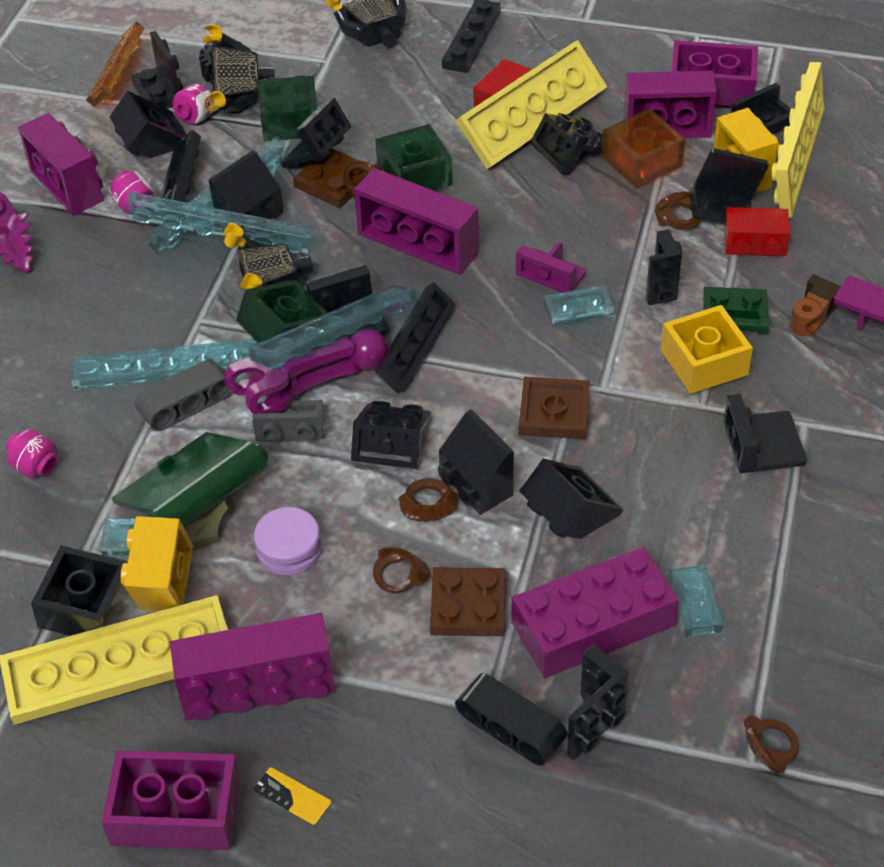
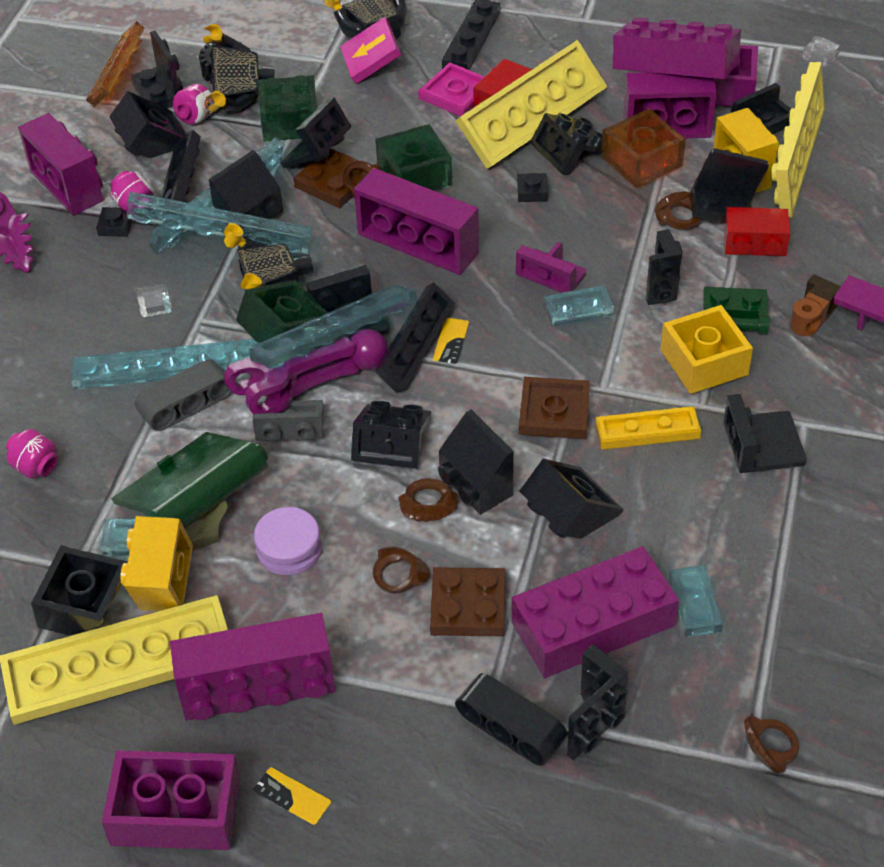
(113, 222): none -> black plate
(153, 300): none -> clear slope
(370, 50): none -> dark pink tile
(450, 340): none -> yellow sticker
(451, 89): none -> dark pink tile
(532, 187): none -> black plate
(647, 427): none -> yellow tile
(677, 48): none -> magenta brick
(821, 51): none -> clear plate

